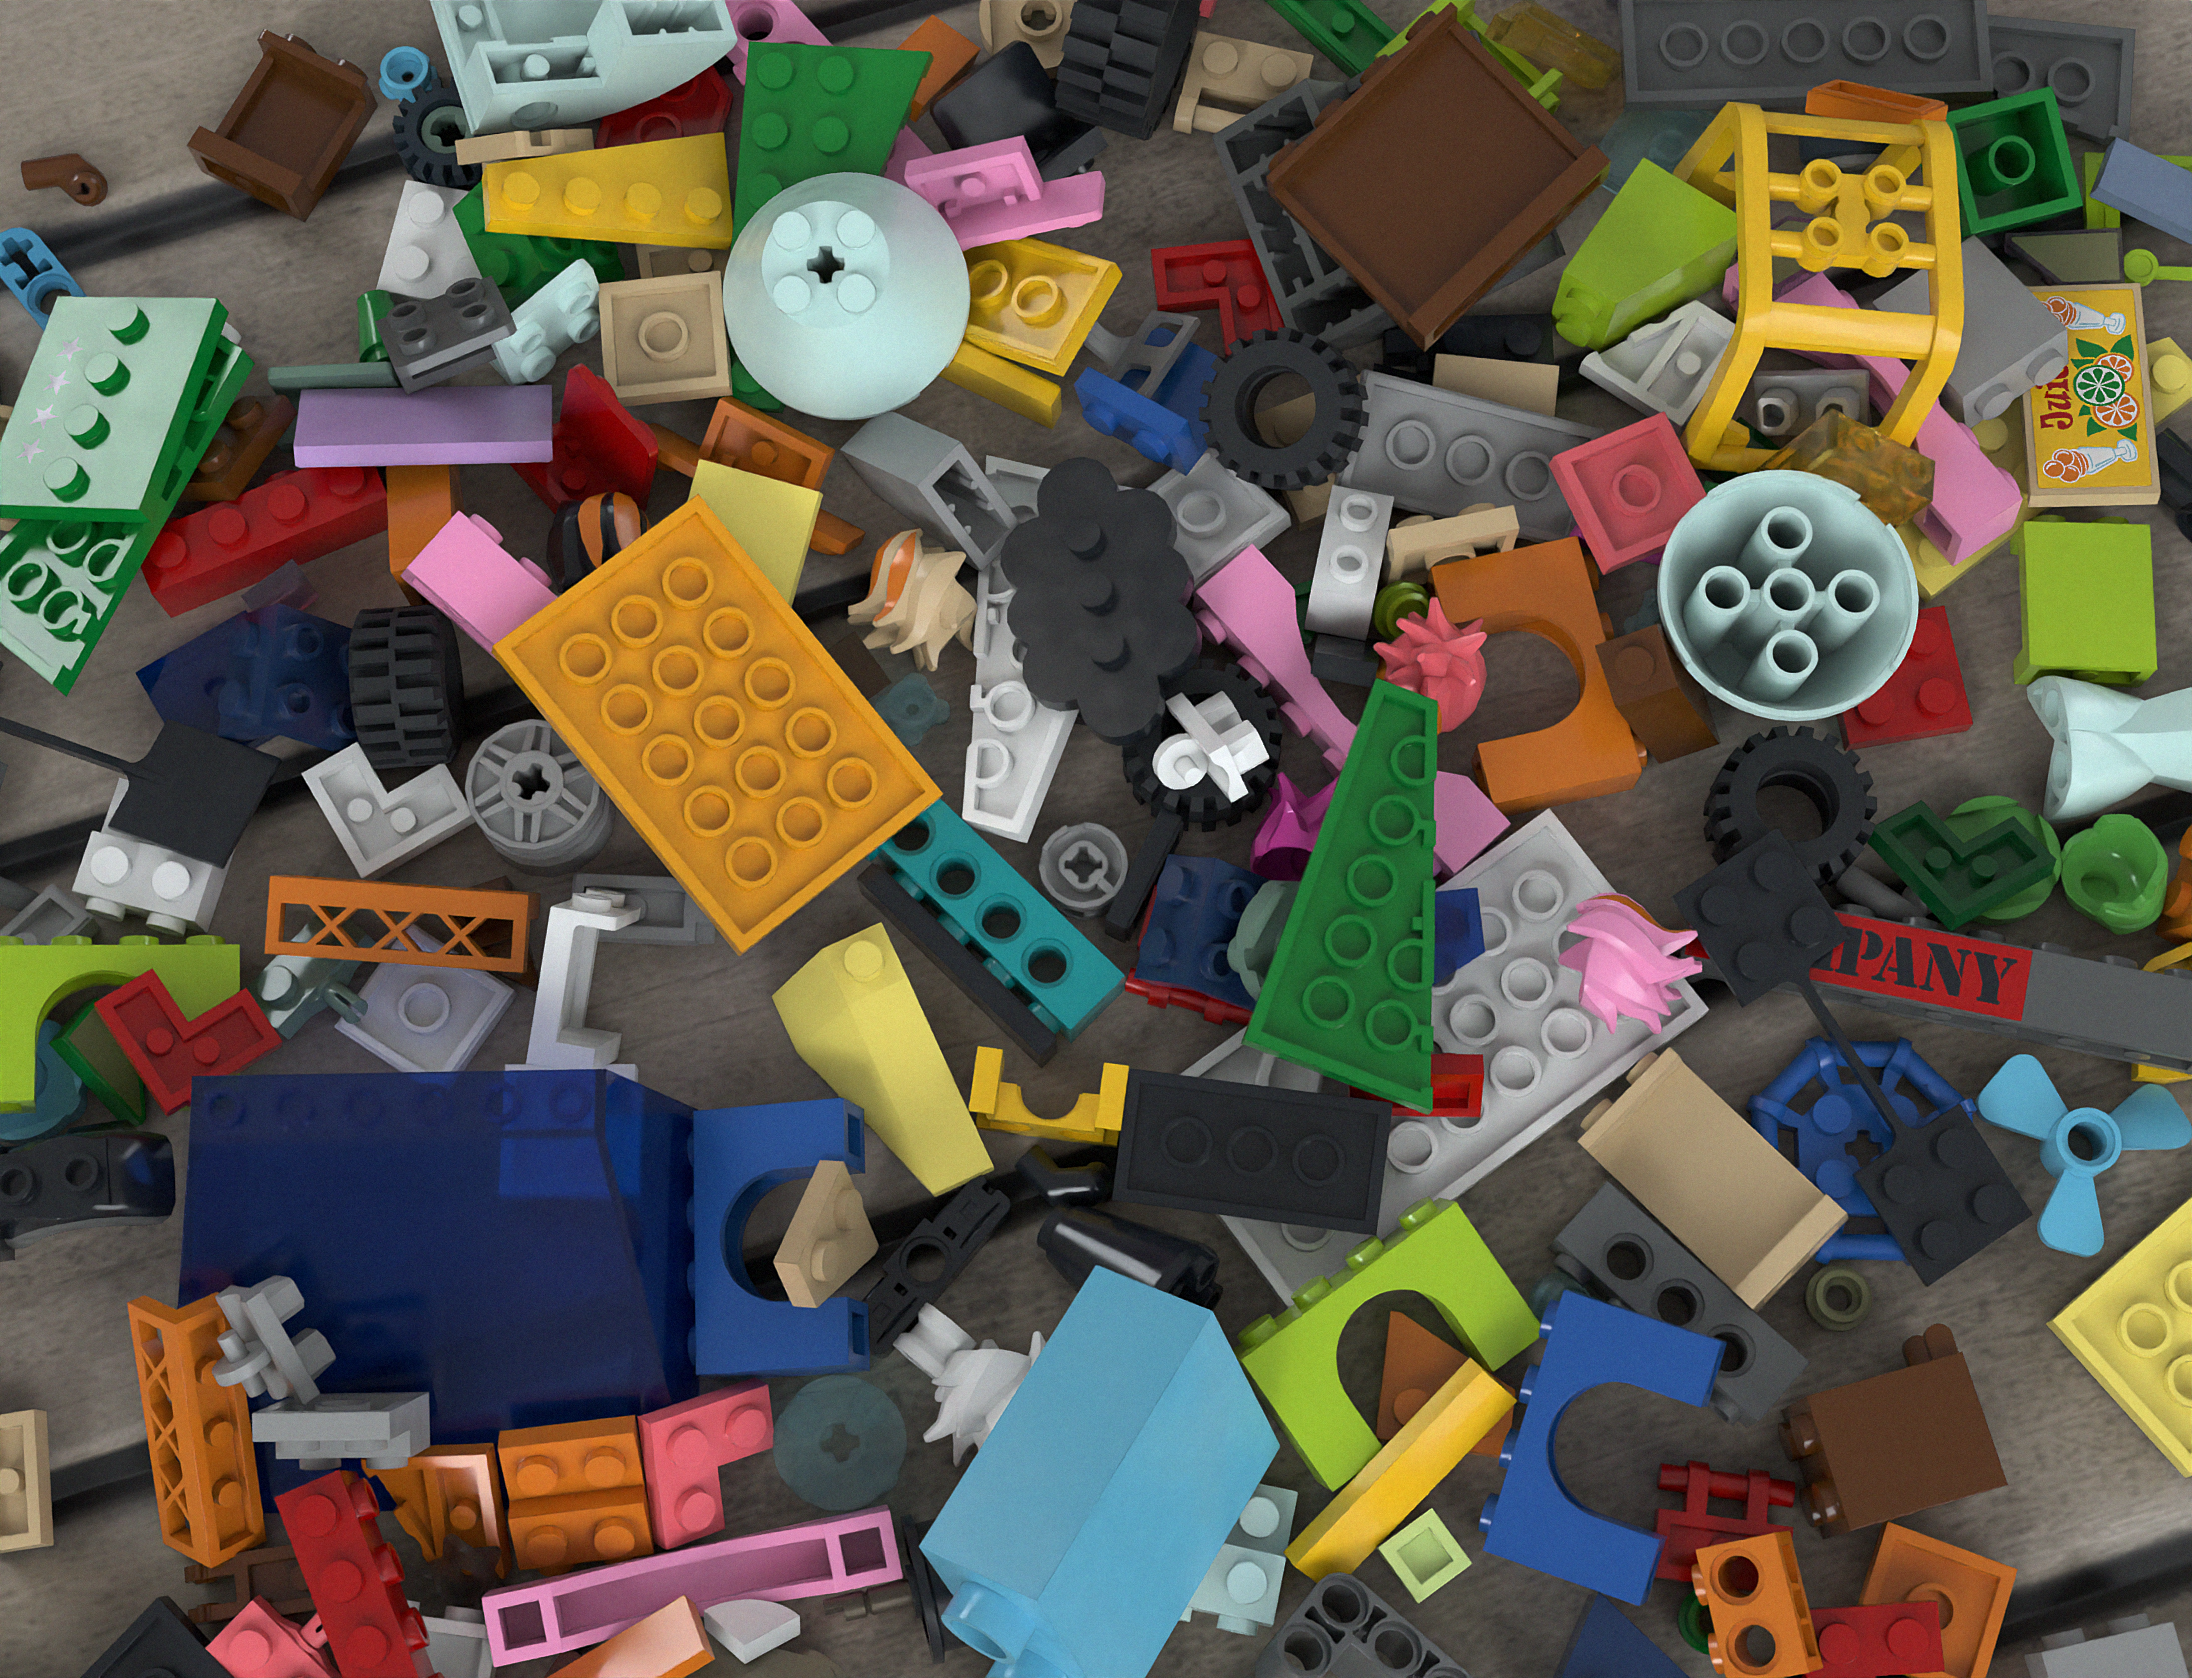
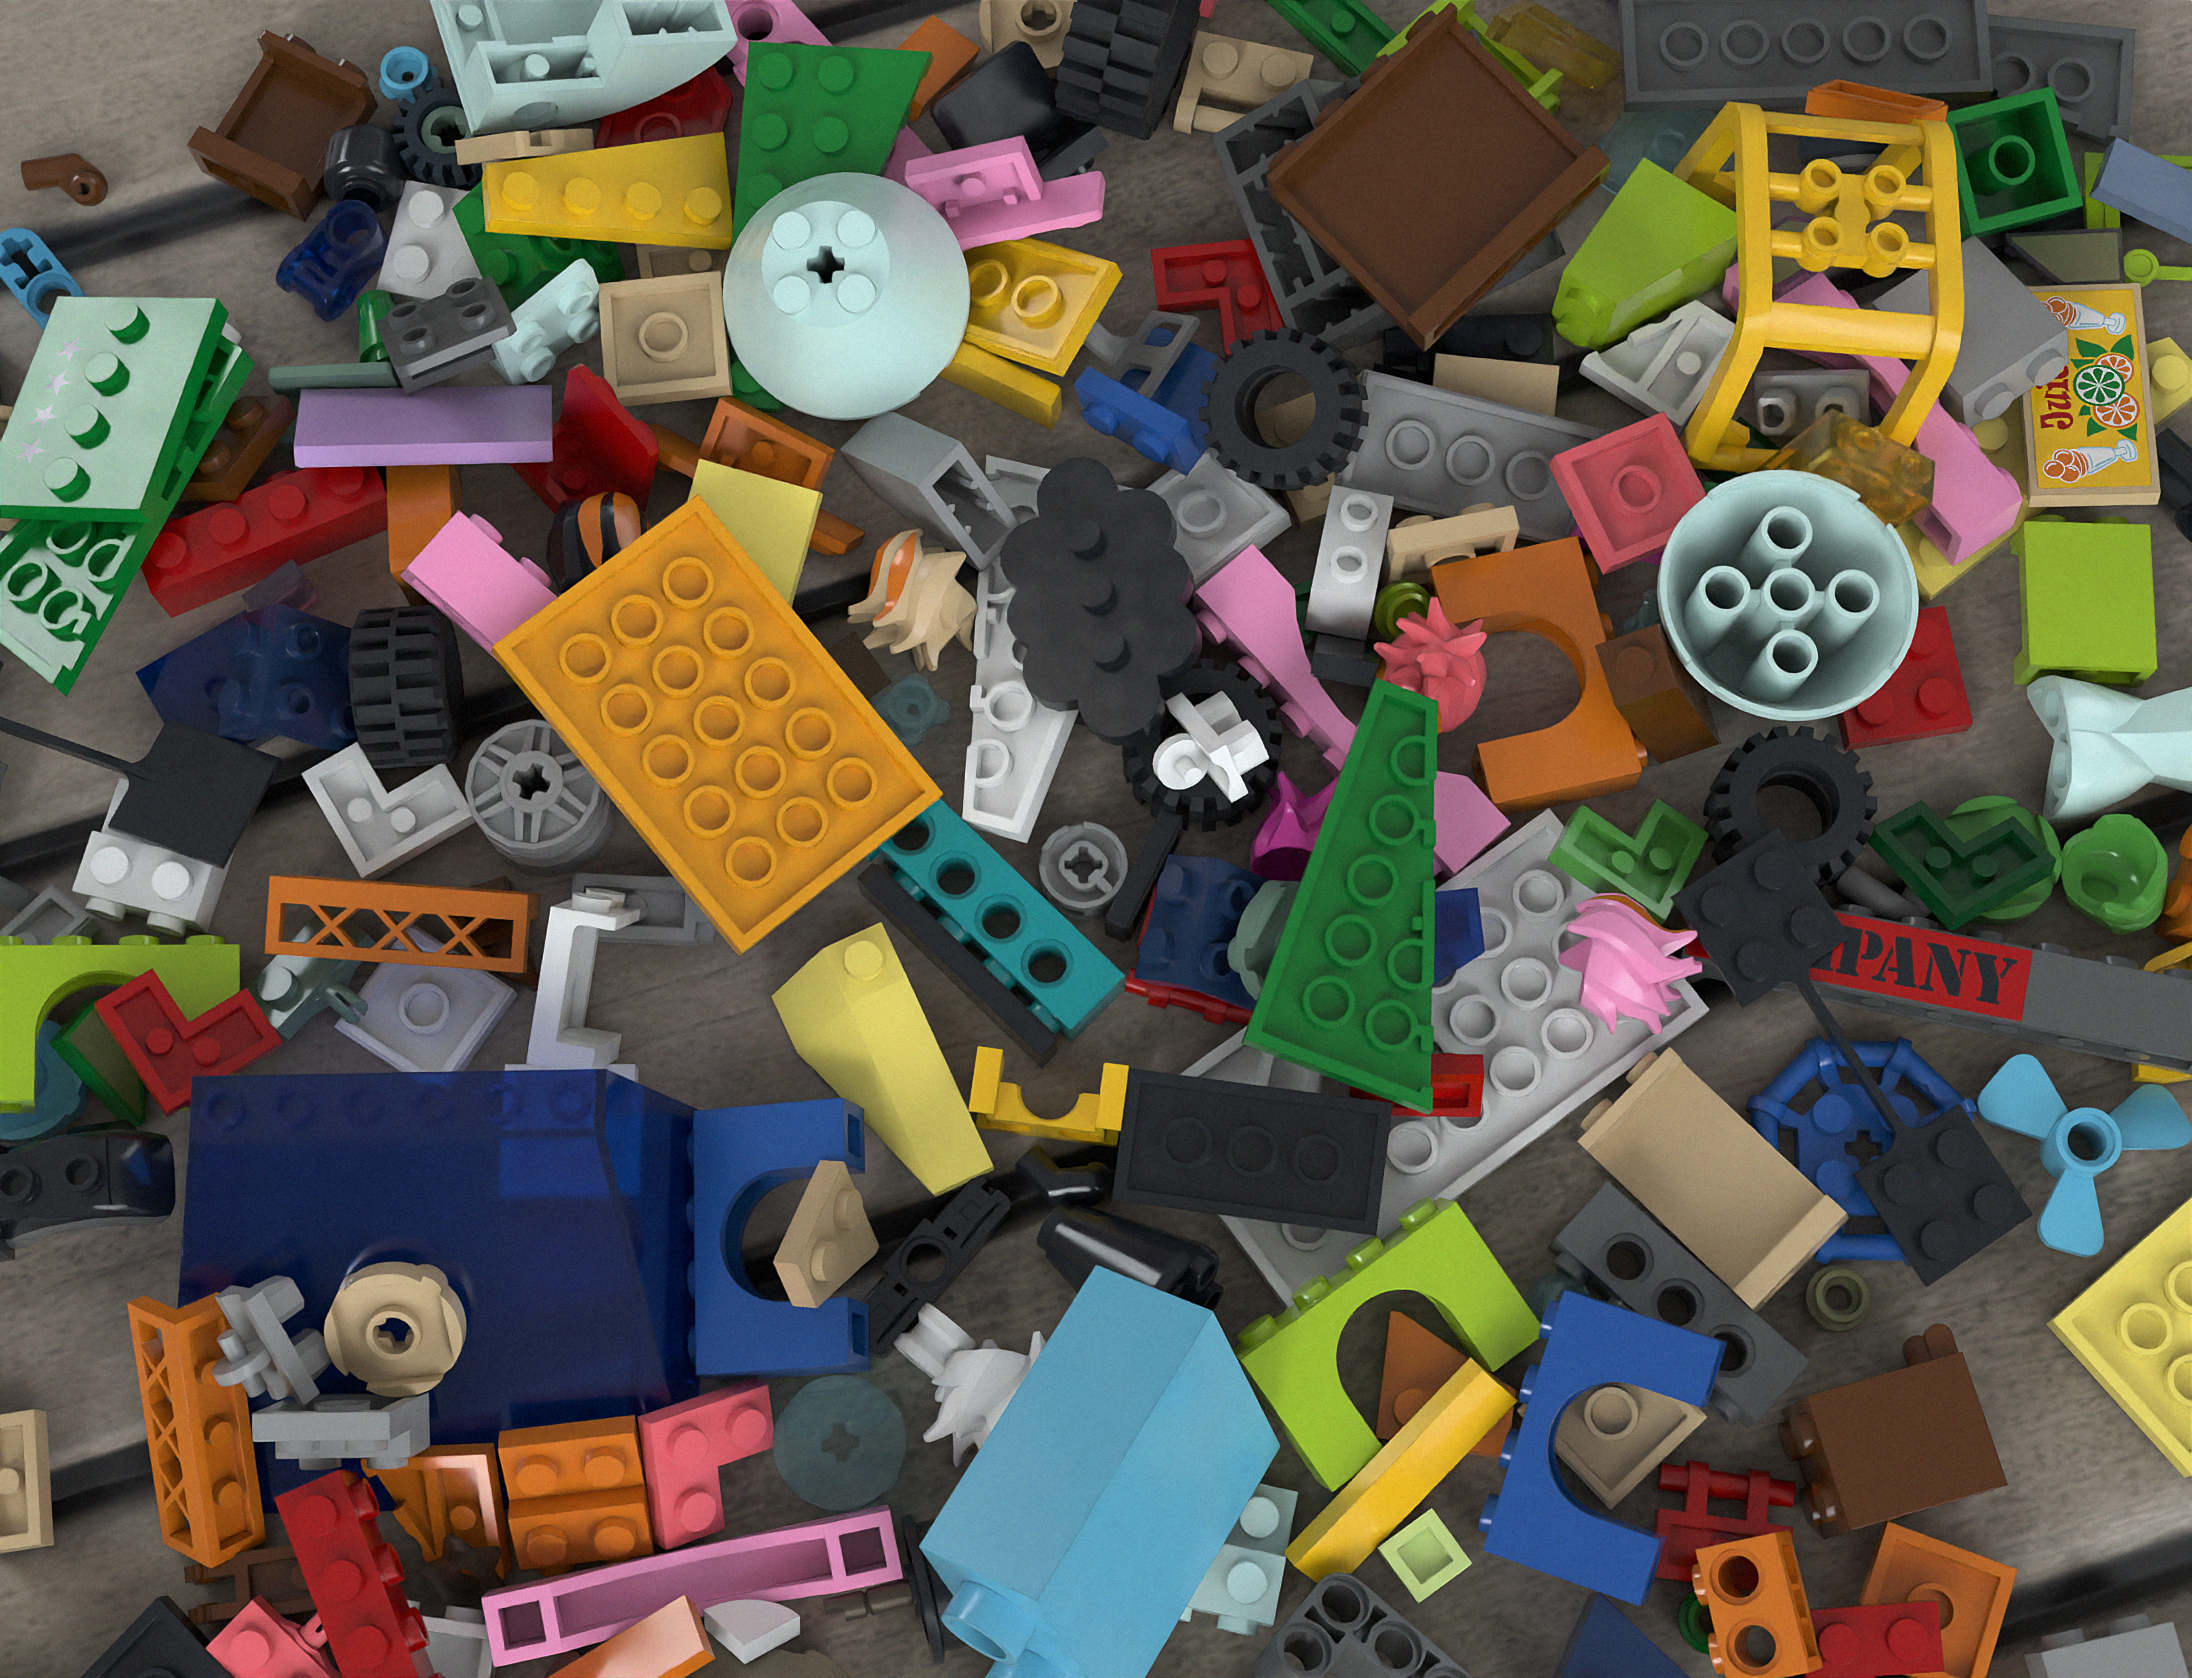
(331, 264): none -> clear blue piece
(364, 167): none -> black head
(403, 1292): none -> tan plate
(1620, 1435): none -> tan plate
(1643, 866): none -> bright green plate

